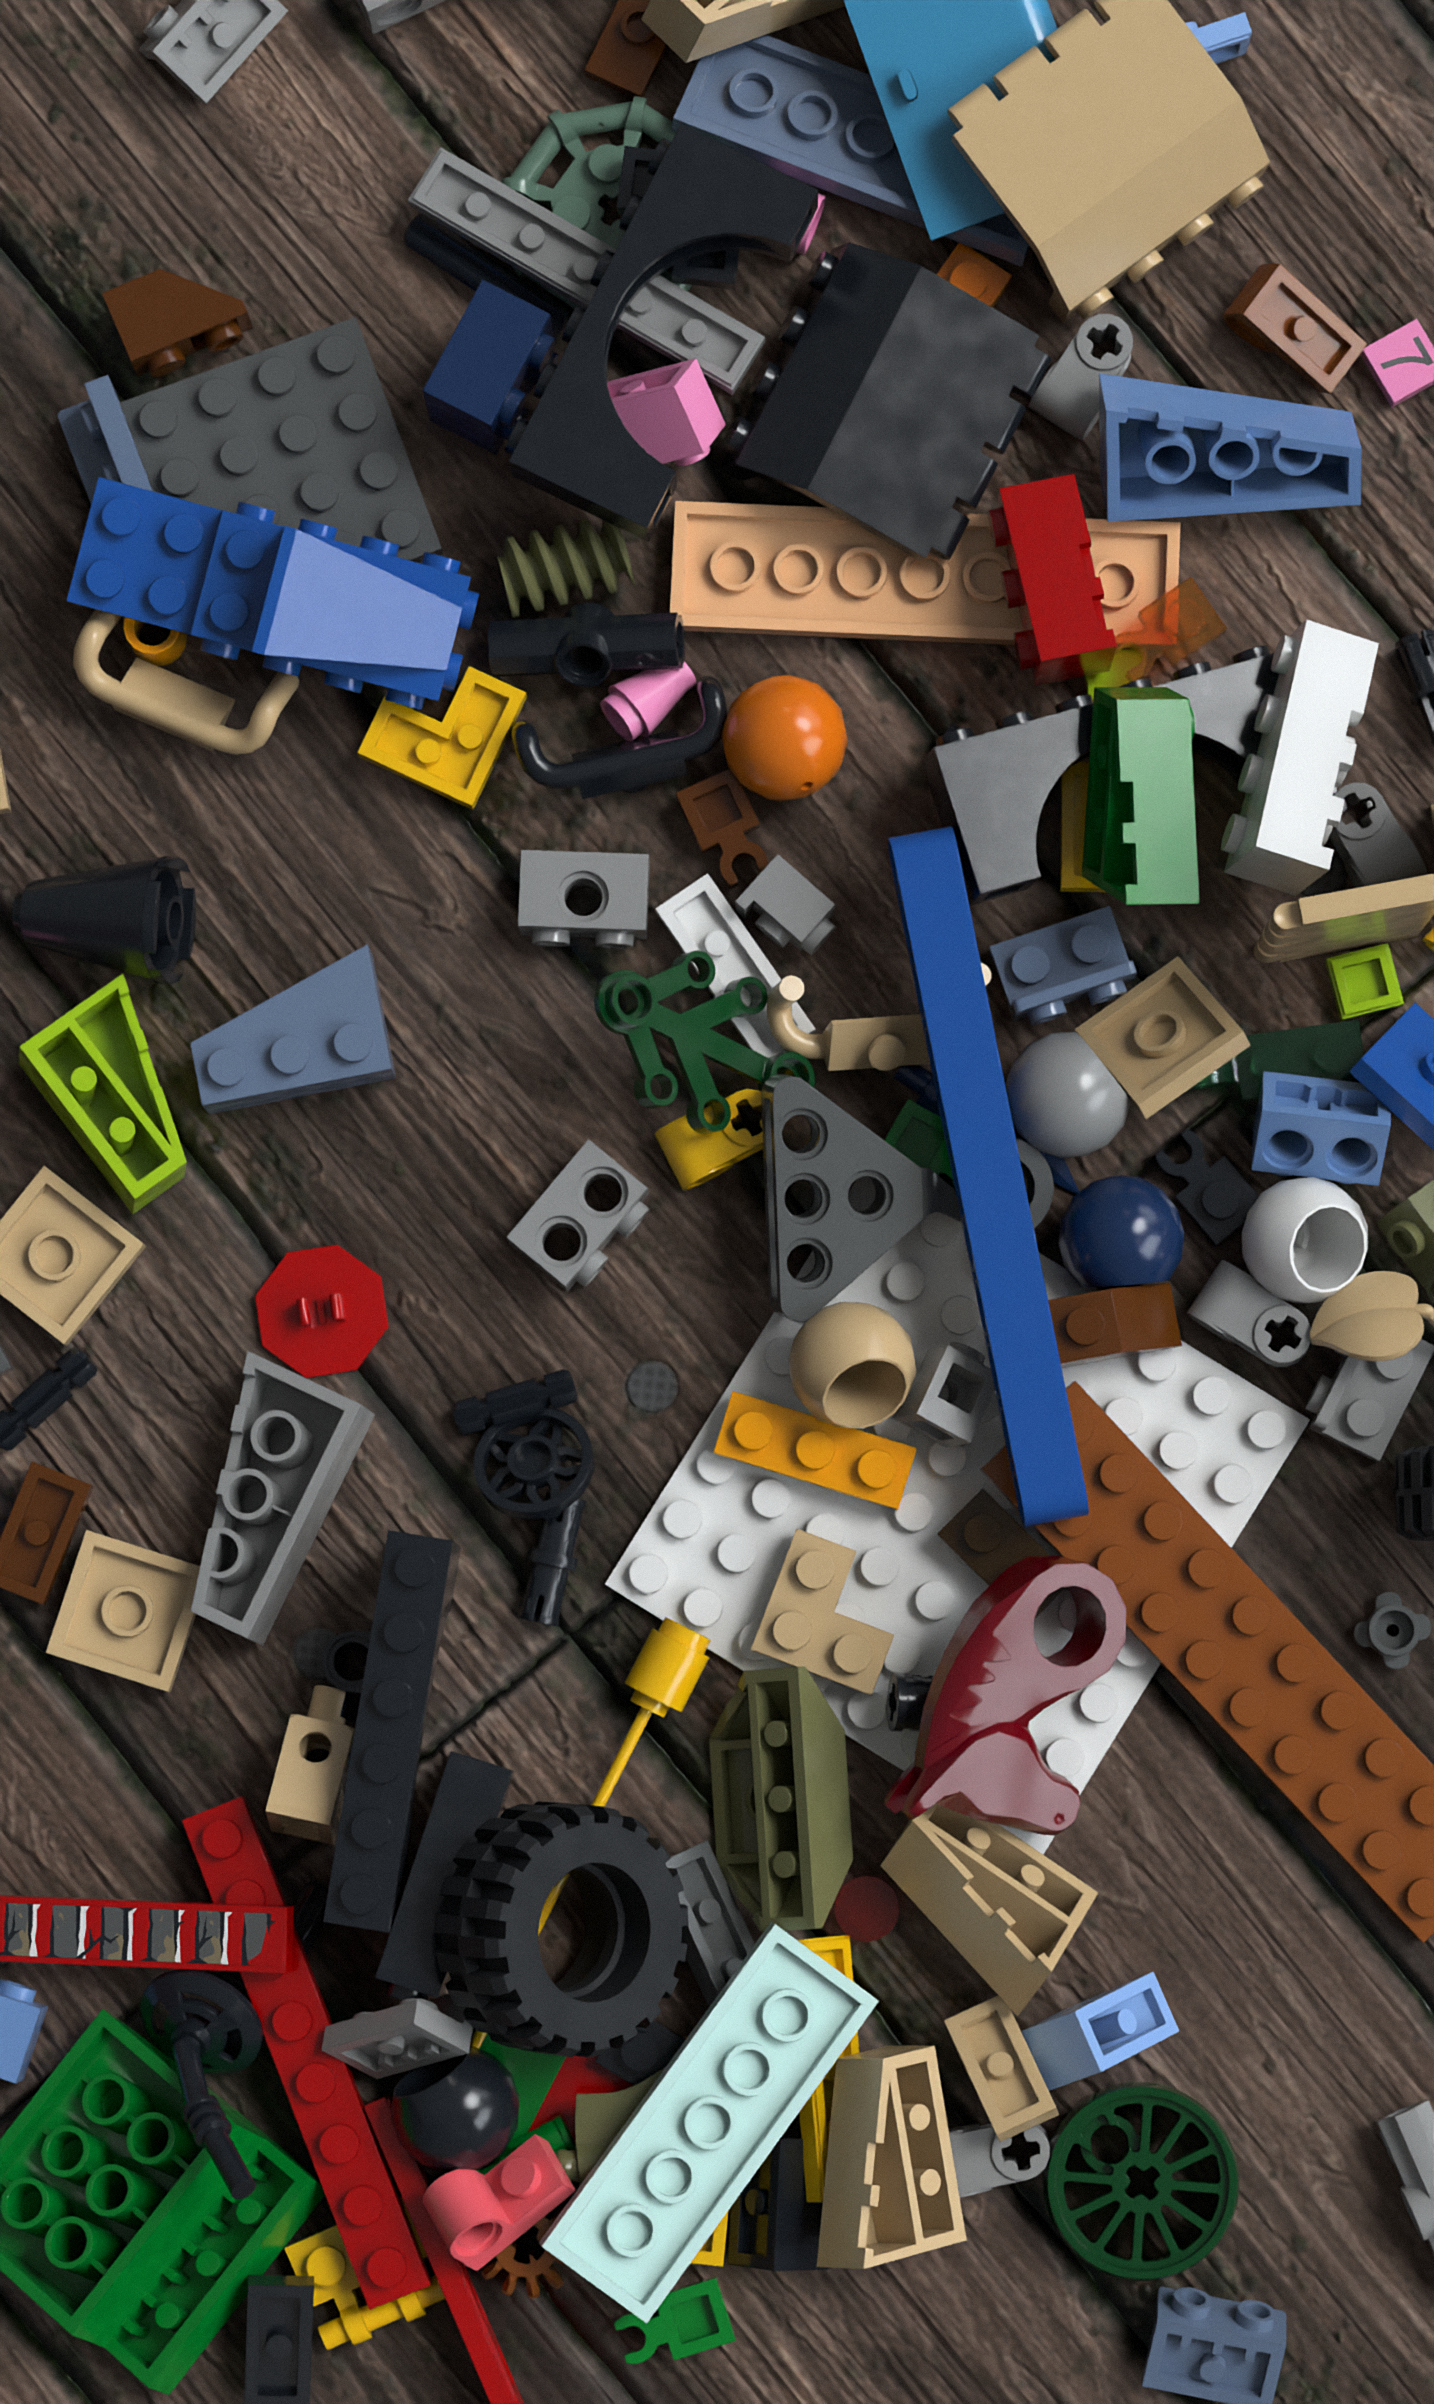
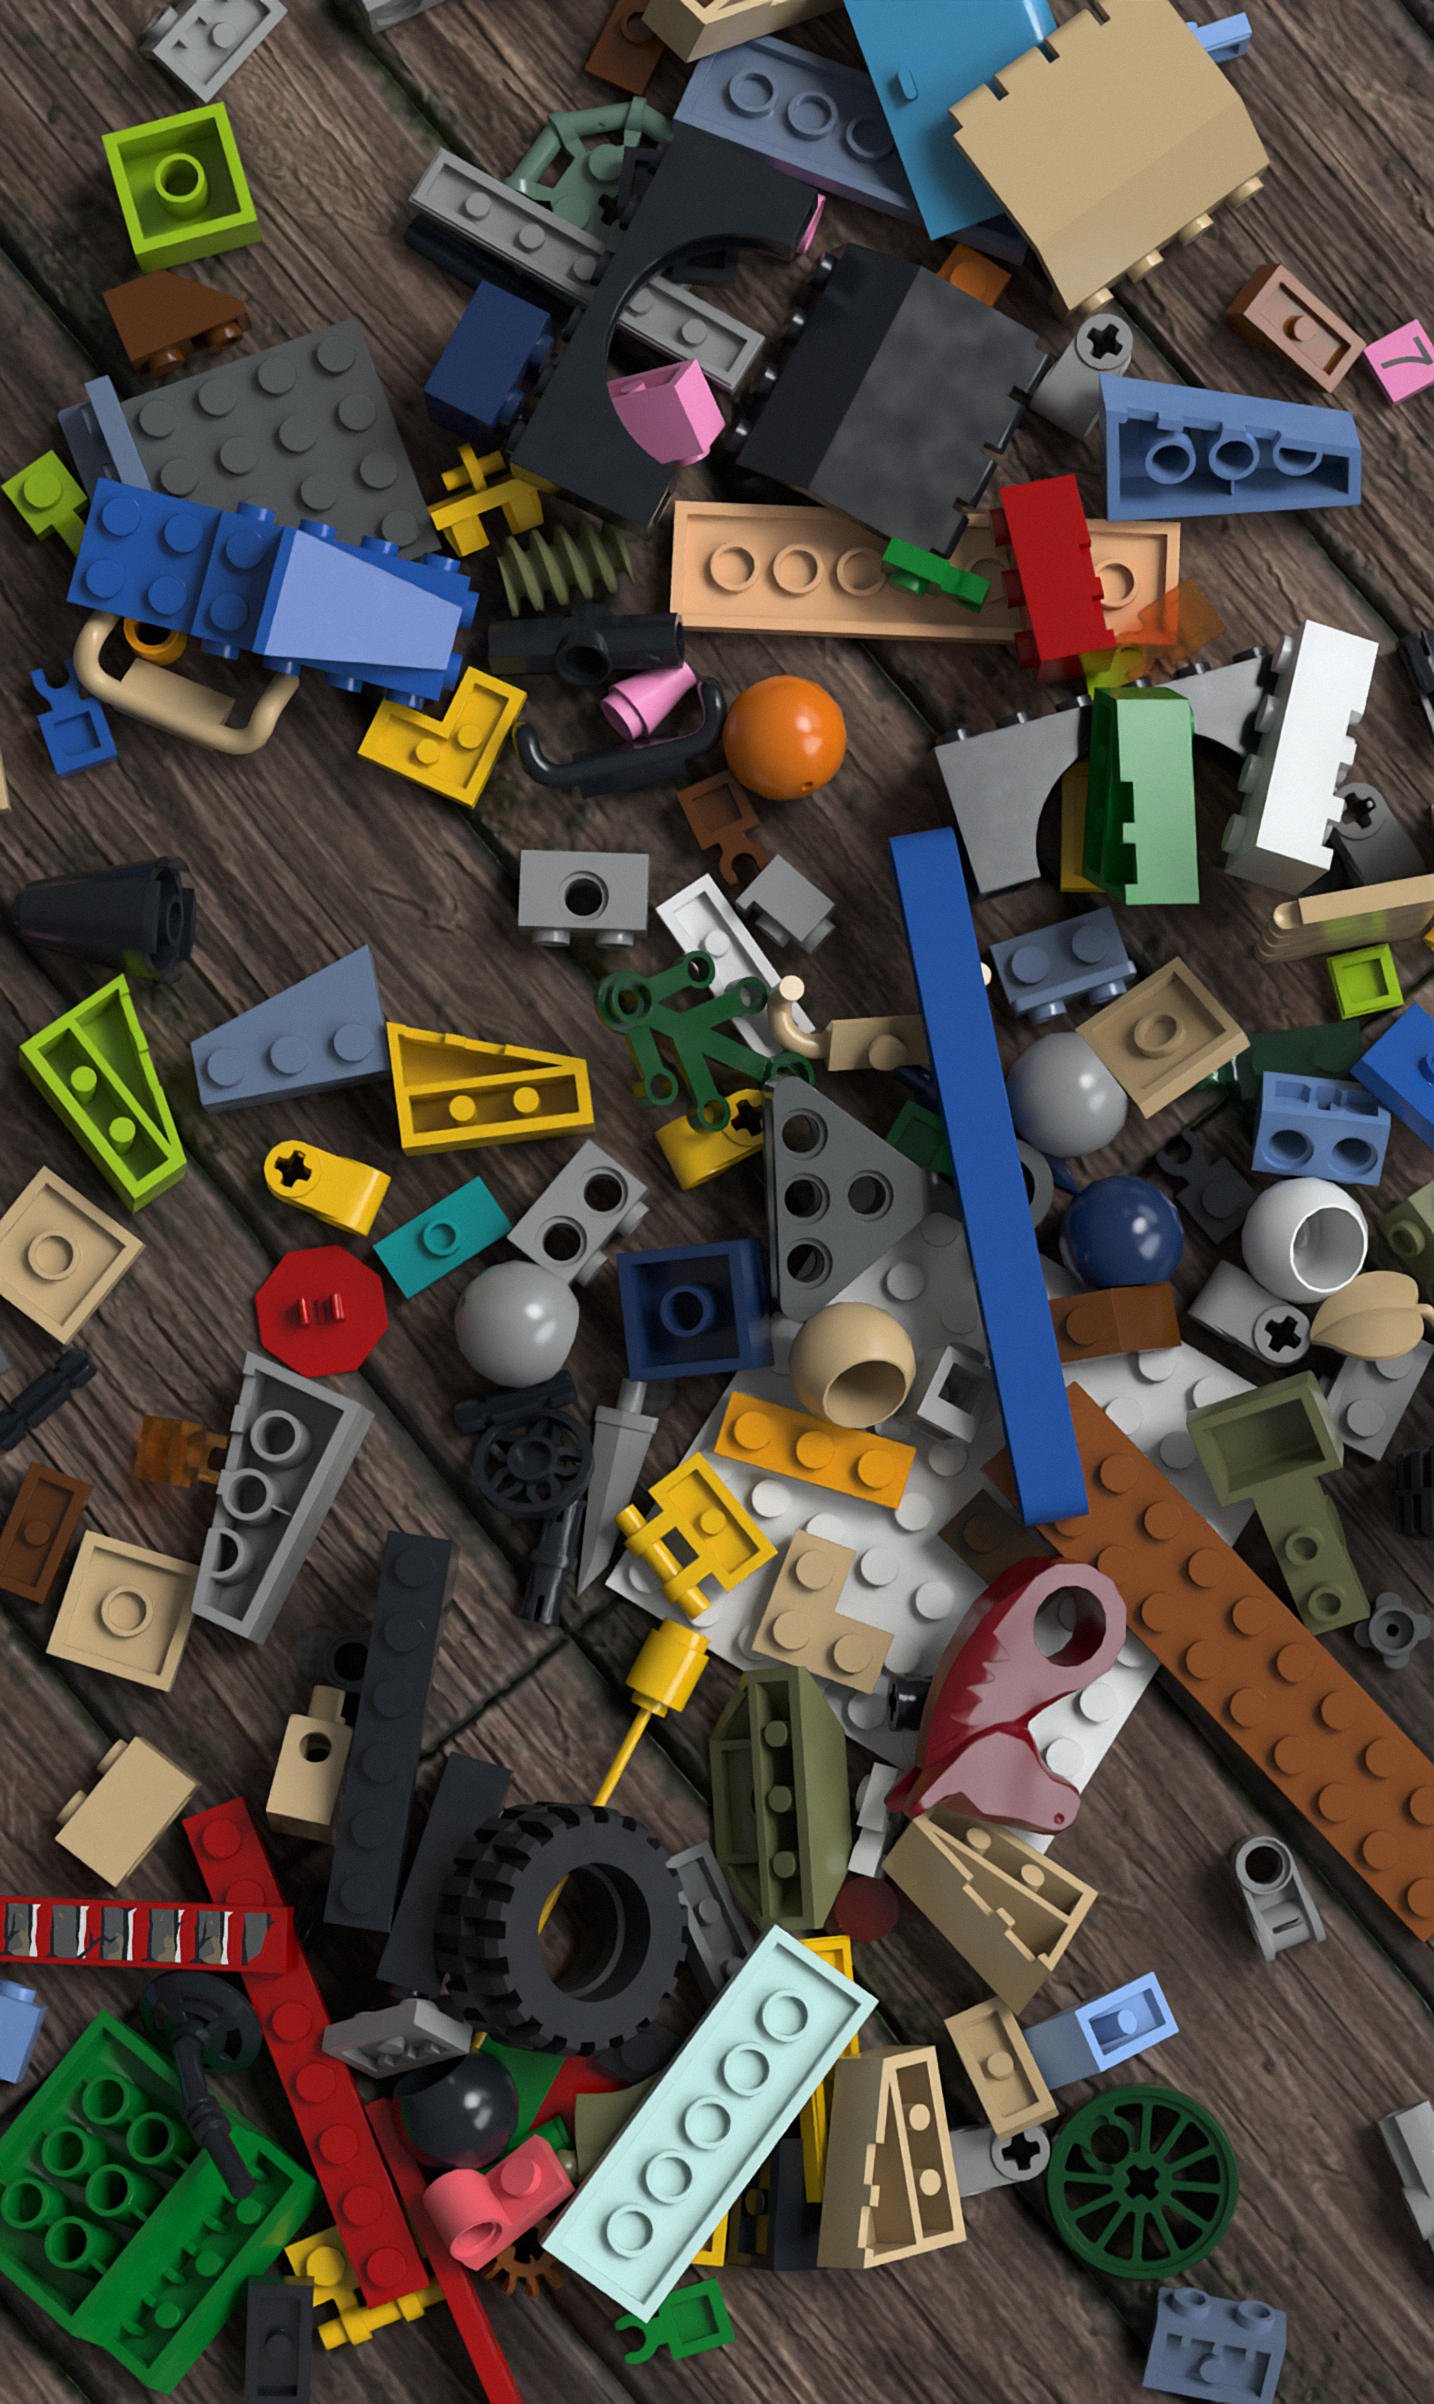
(49, 500): none -> lime plate
(76, 728): none -> blue plate
(125, 1810): none -> tan brick
(175, 1452): none -> clear orange plate
(182, 188): none -> lime brick
(337, 1190): none -> yellow piece
(443, 1238): none -> teal plate
(460, 512): none -> yellow hips
(483, 1093): none -> yellow wedge
(516, 1323): none -> light grey helmet
(619, 1452): none -> light grey bar
(695, 1309): none -> dark blue brick
(709, 1521): none -> yellow plate
(877, 1822): none -> white plate
(918, 571): none -> green plate
(1271, 1450): none -> olive plate
(1275, 1899): none -> light grey piece

